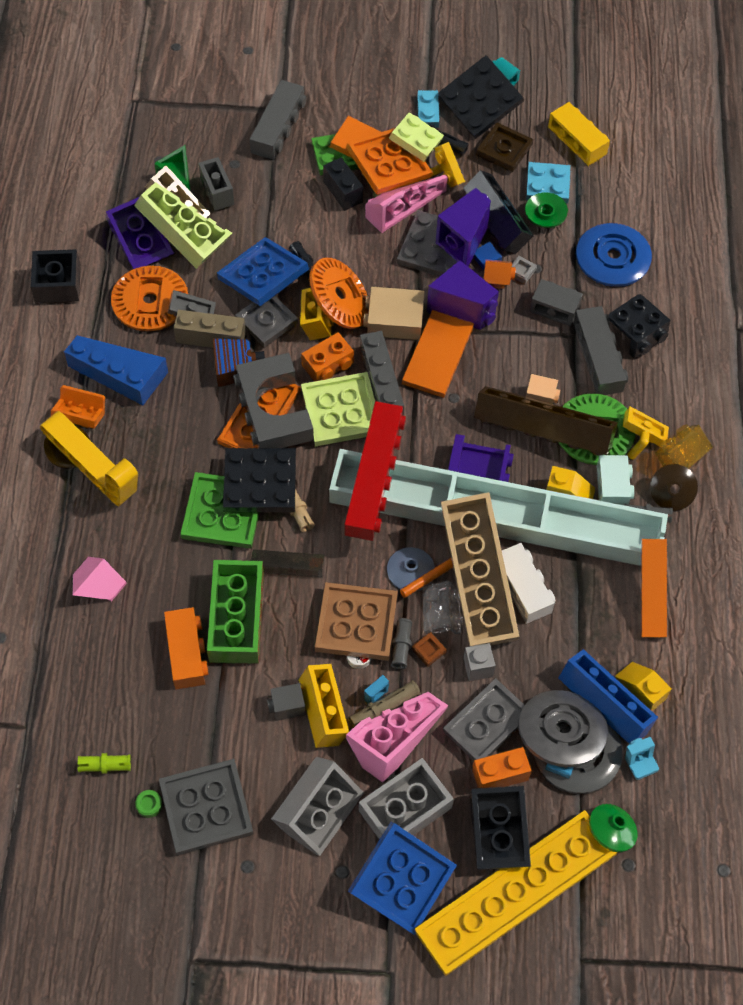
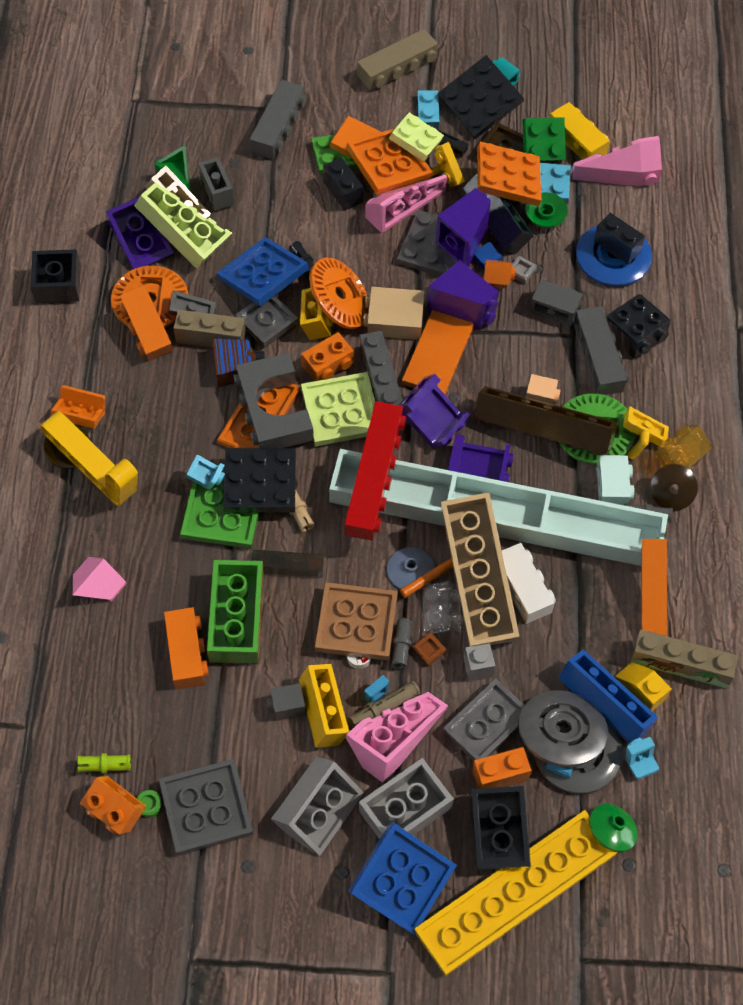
(112, 805): none -> orange brick
(117, 367): blue wedge -> none
(145, 323): none -> orange brick
(205, 472): none -> medium azure bracket
(397, 59): none -> dark tan brick
(432, 413): none -> dark purple panel
(508, 174): none -> orange plate
(545, 138): none -> green plate
(570, 483): yellow slope -> none
(619, 238): none -> black brick
(631, 166): none -> bright pink wedge
(684, 659): none -> dark tan brick

